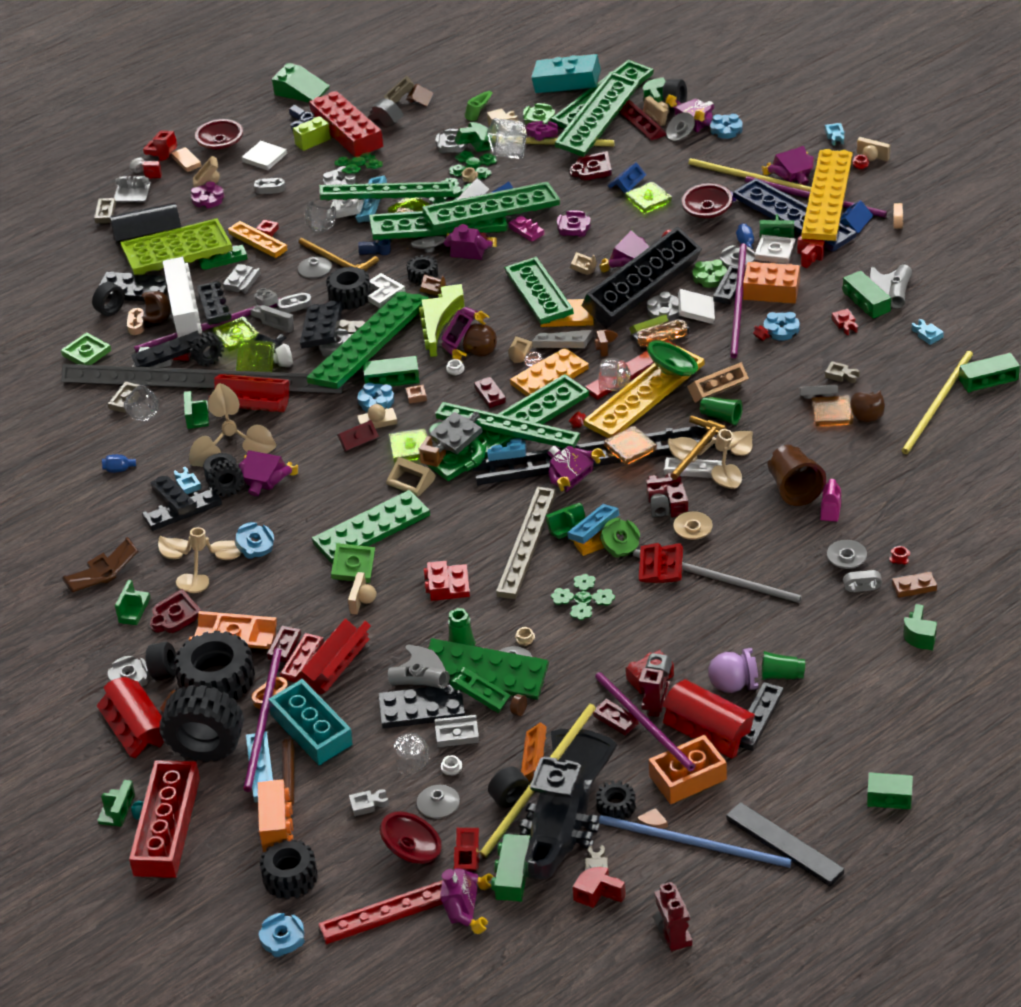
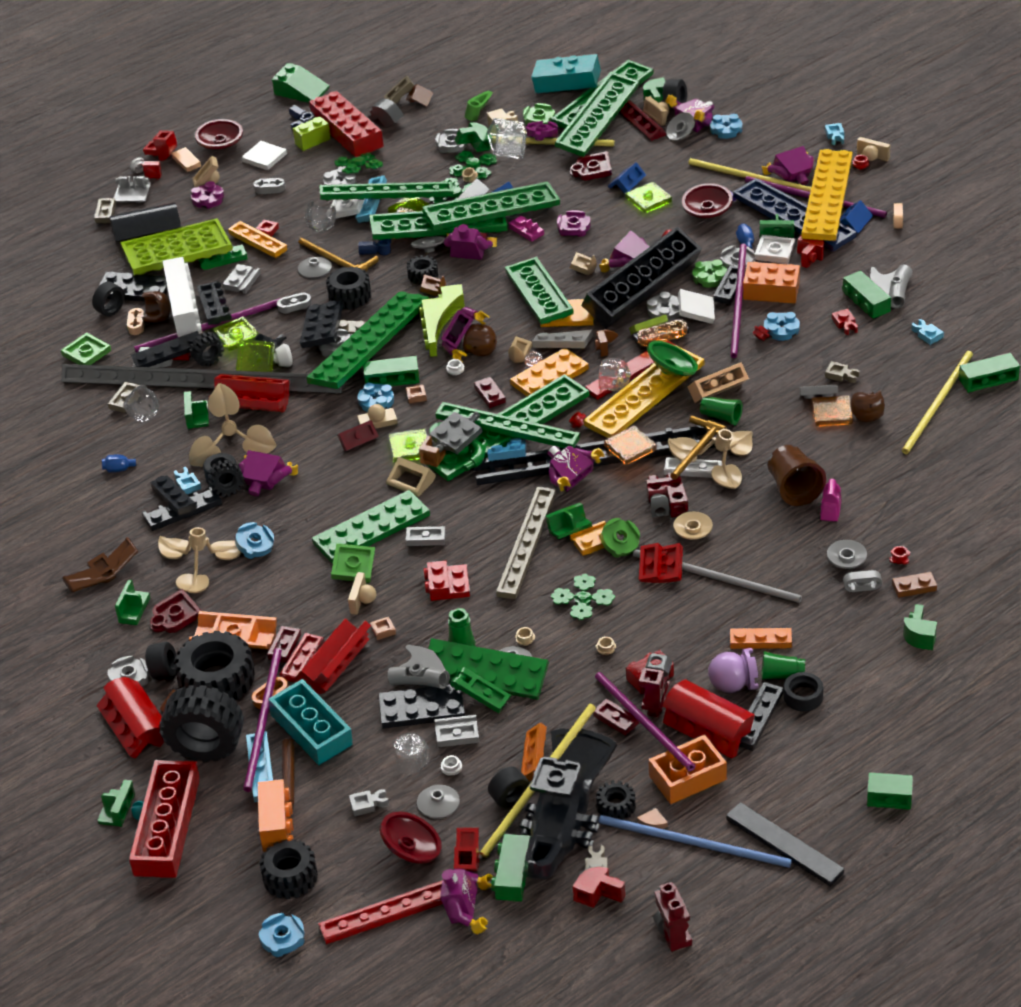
(266, 297): light grey plate -> none
(274, 317): light grey hinge -> none
(383, 628): none -> nougat tile
(385, 290): white plate -> none
(425, 536): none -> light grey plate
(518, 705): reddish brown tile -> none
(593, 523): dark azure plate -> none
(606, 646): none -> tan plate
(760, 638): none -> orange plate
(805, 703): none -> black tyre

